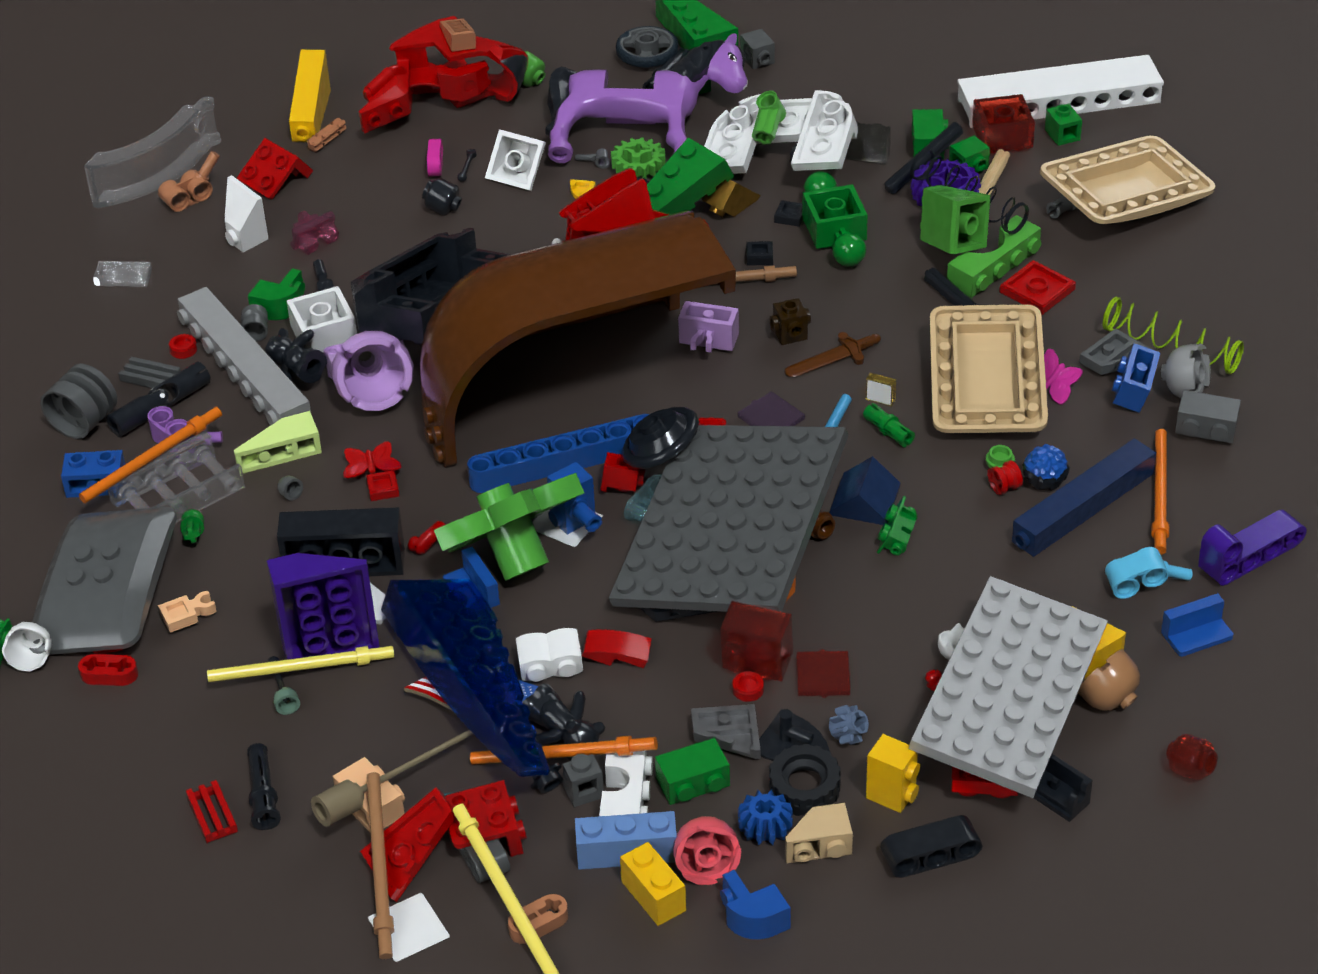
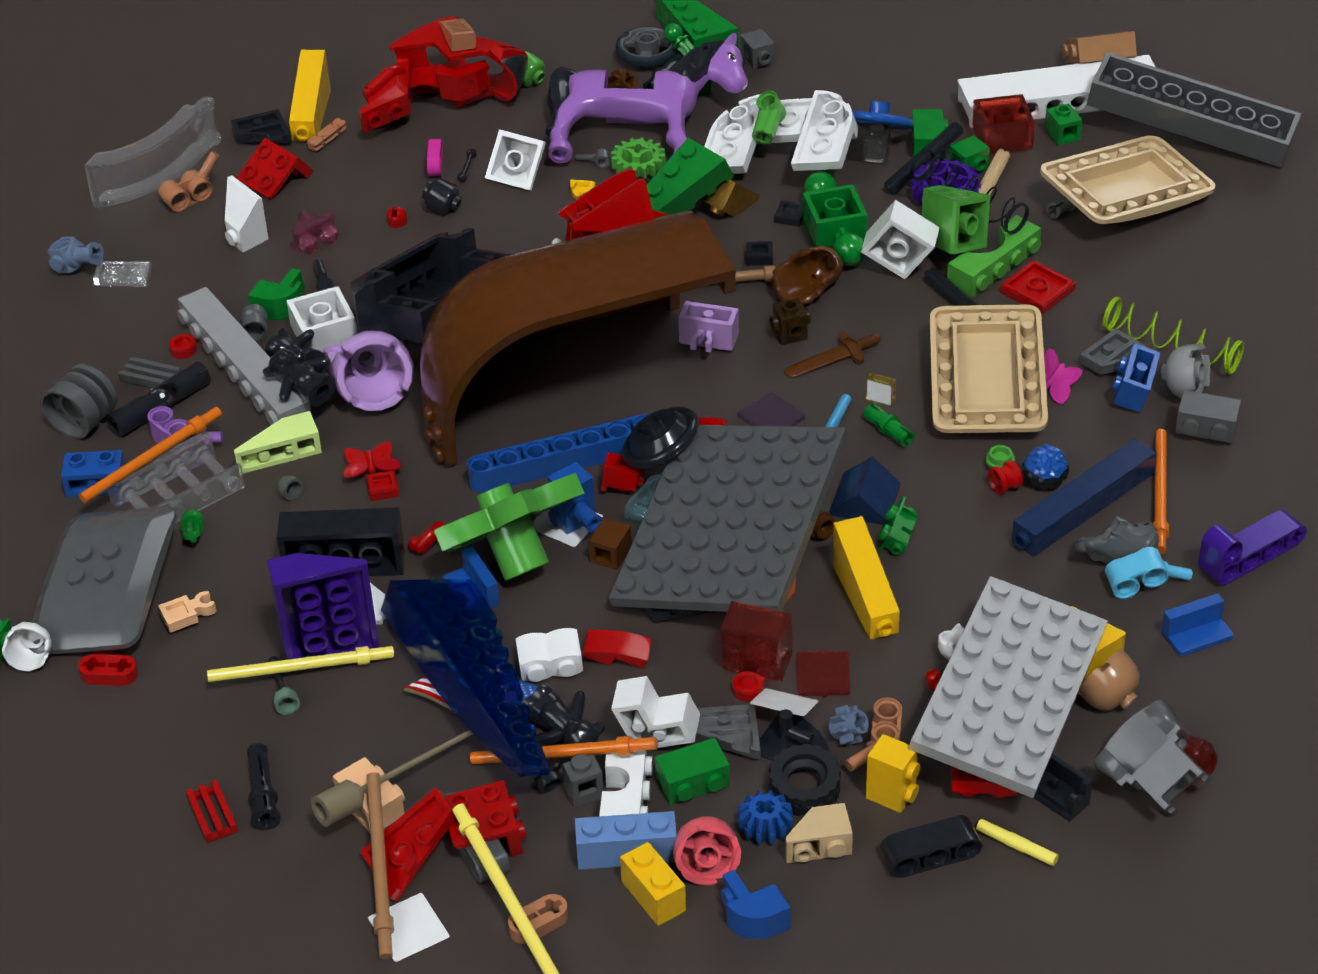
(70, 254): none -> sand blue connector
(261, 126): none -> black wing
(312, 385): none -> black piece
(396, 217): none -> red hinge
(610, 543): none -> reddish brown brick
(622, 79): none -> reddish brown gear
(645, 714): none -> white brick
(674, 34): none -> green axle
(781, 700): none -> white sticker
(807, 274): none -> reddish brown piece
(864, 578): none -> yellow slope
(880, 114): none -> blue piece
(887, 721): none -> nougat beam
(900, 239): none -> white brick
(1017, 842): none -> light yellow piece
(1095, 47): none -> medium nougat brick
(1118, 540): none -> dark grey piece
(1151, 755): none -> dark grey piece
(1193, 109): none -> dark grey brick

